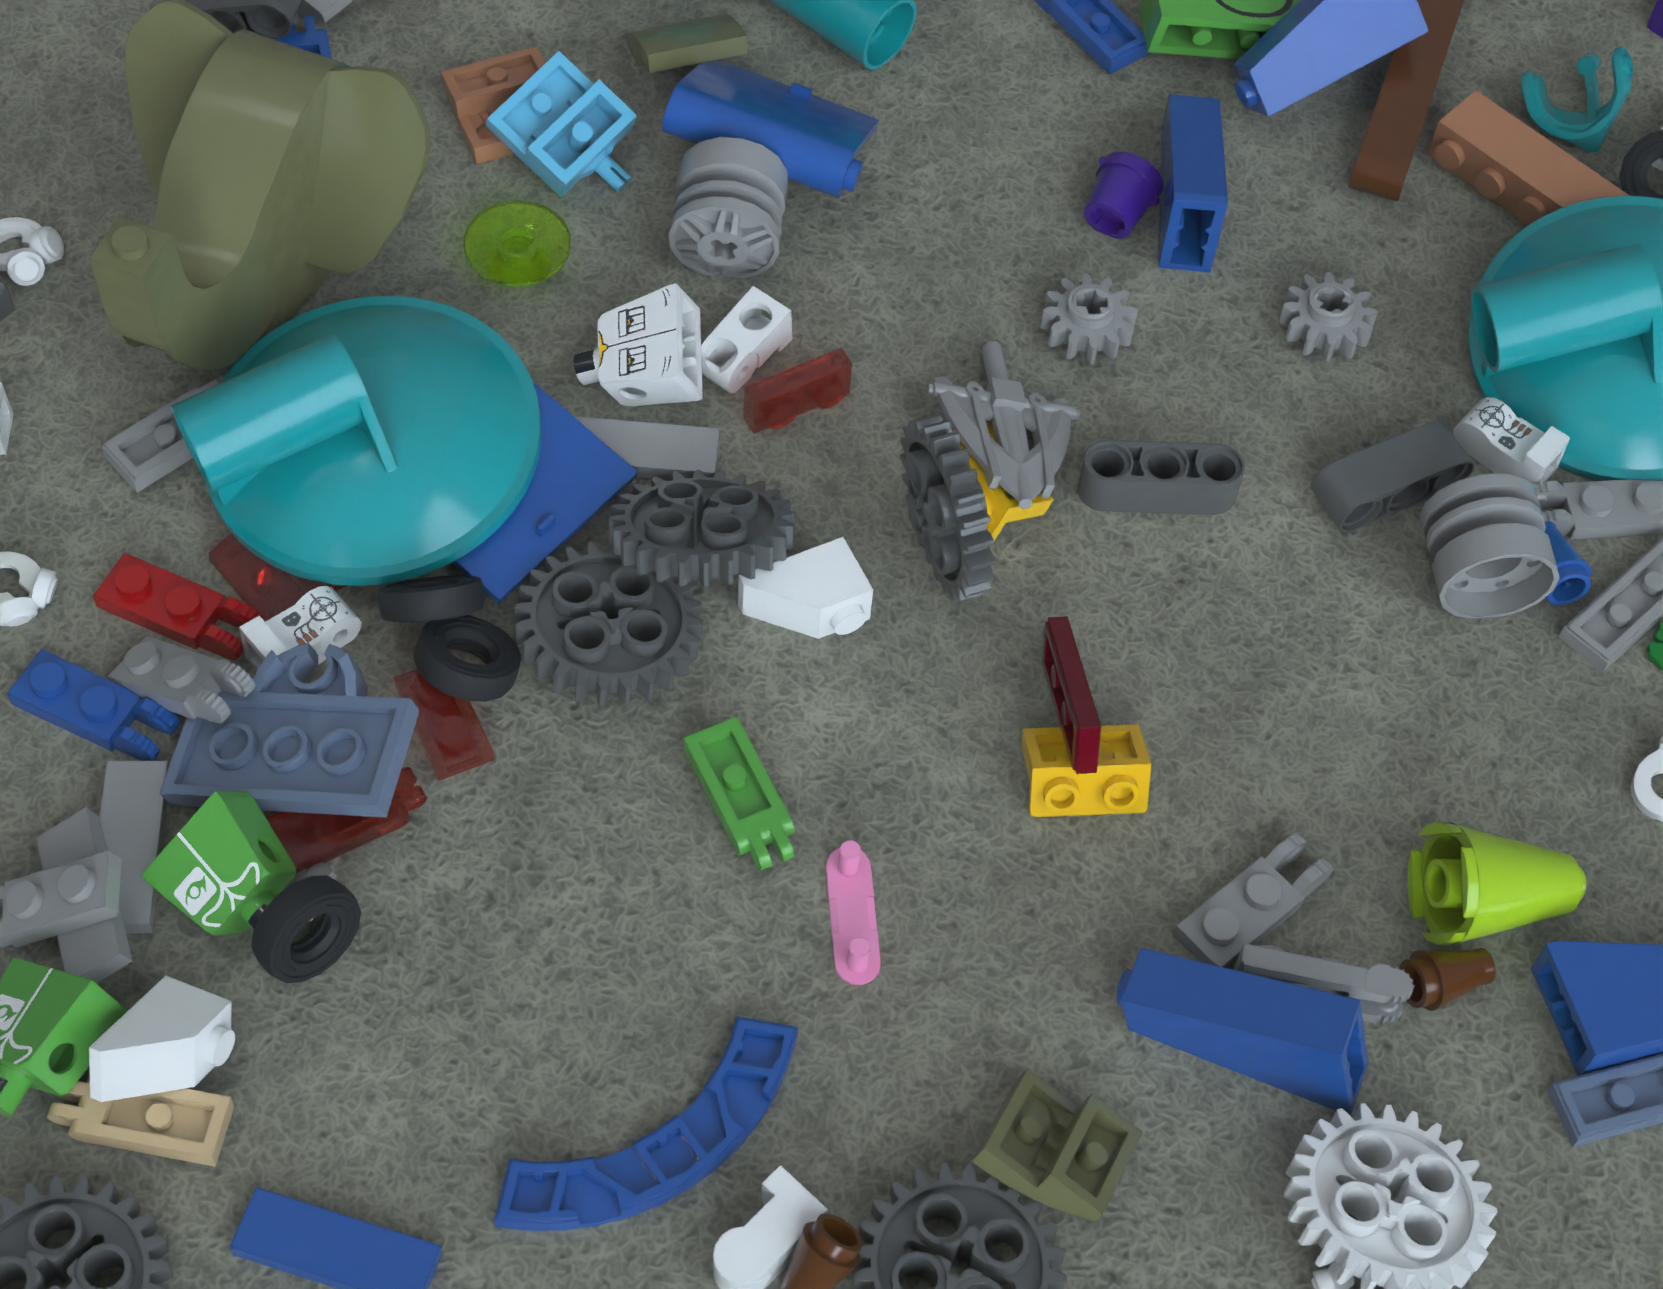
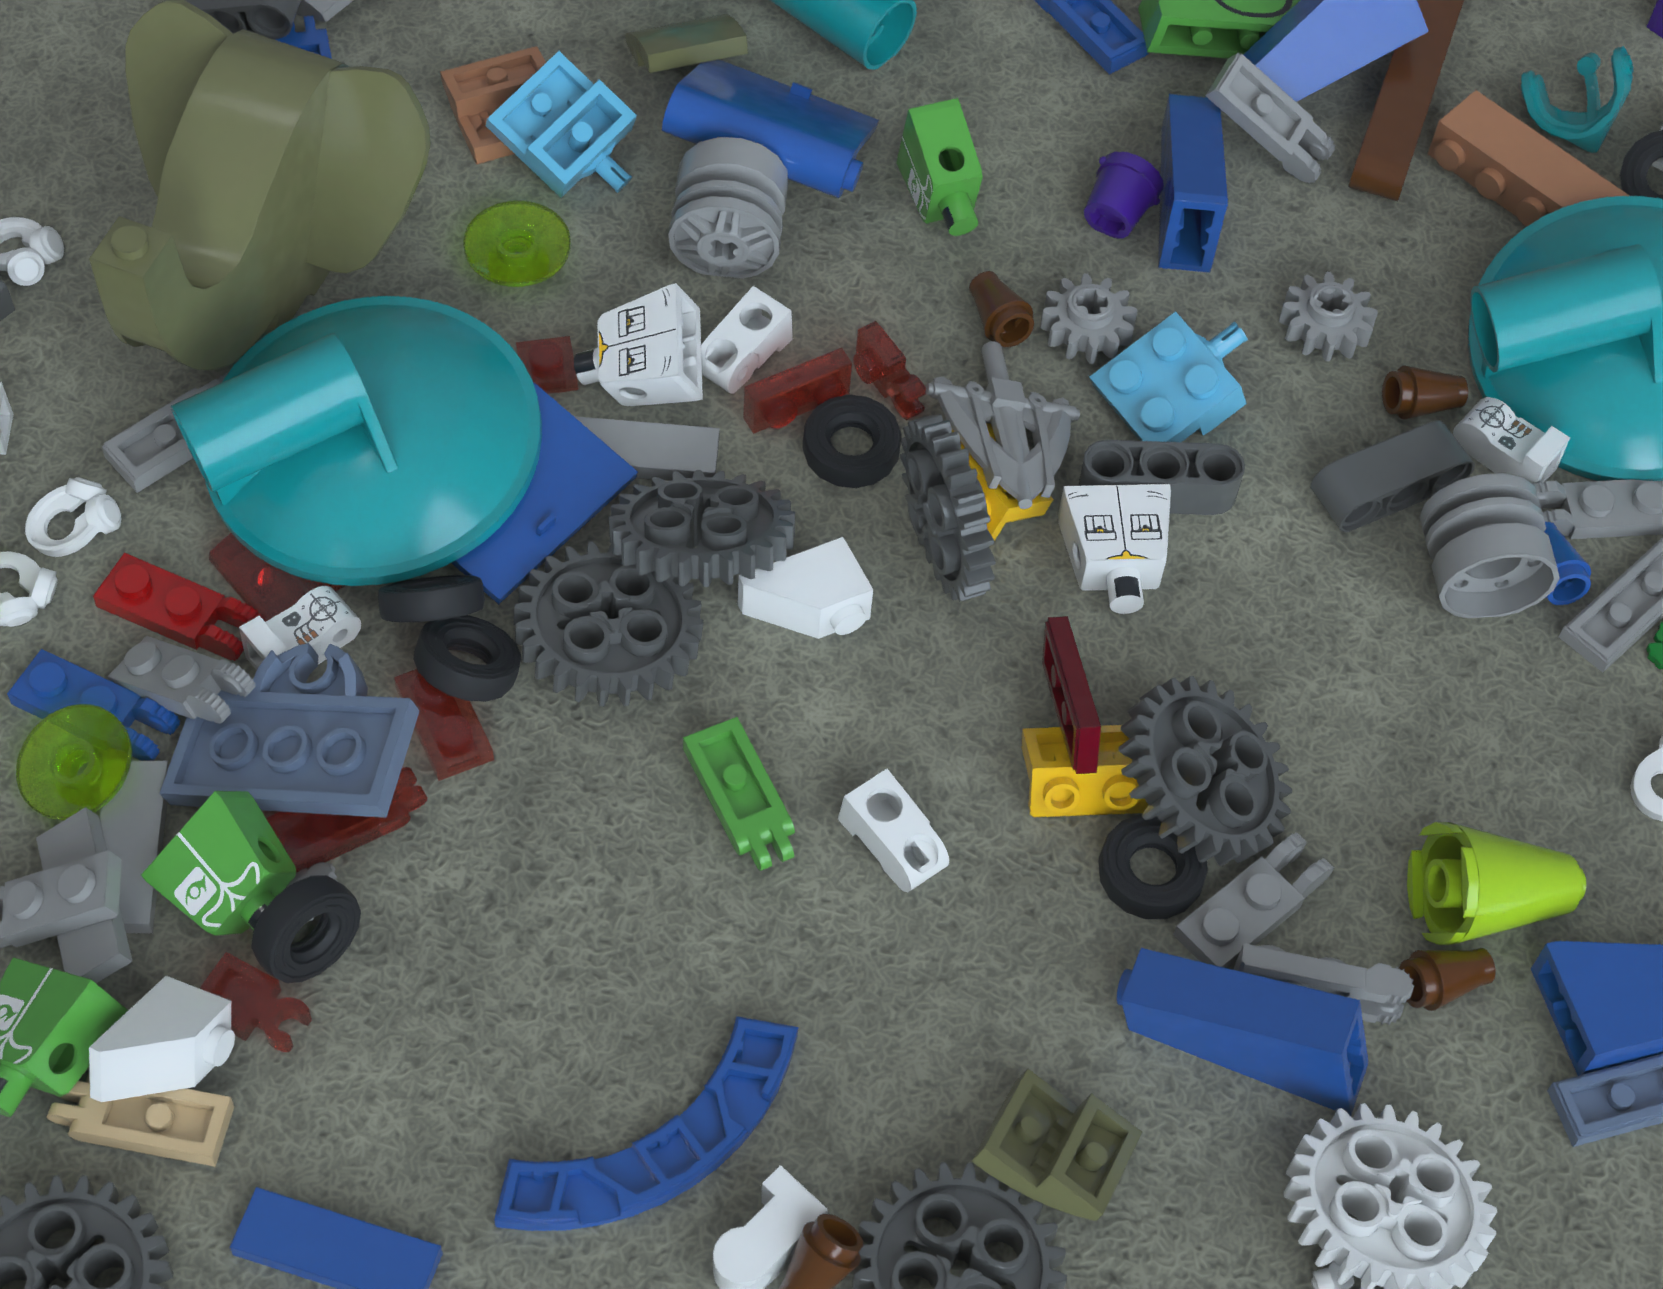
(59, 748): none -> clear neon green dish
(99, 516): none -> white piece
(255, 1001): none -> clear red plate
(549, 363): none -> clear red plate
(848, 469): none -> black tyre
(853, 914): bright pink piece -> none
(884, 364): none -> clear red plate
(894, 831): none -> white leg
(941, 165): none -> bright green torso
(1002, 312): none -> reddish brown cone
(1117, 539): none -> white torso
(1140, 897): none -> black tyre
(1173, 382): none -> medium azure plate
(1205, 771): none -> dark grey gear
(1271, 117): none -> light grey hinge
(1421, 392): none -> reddish brown cone

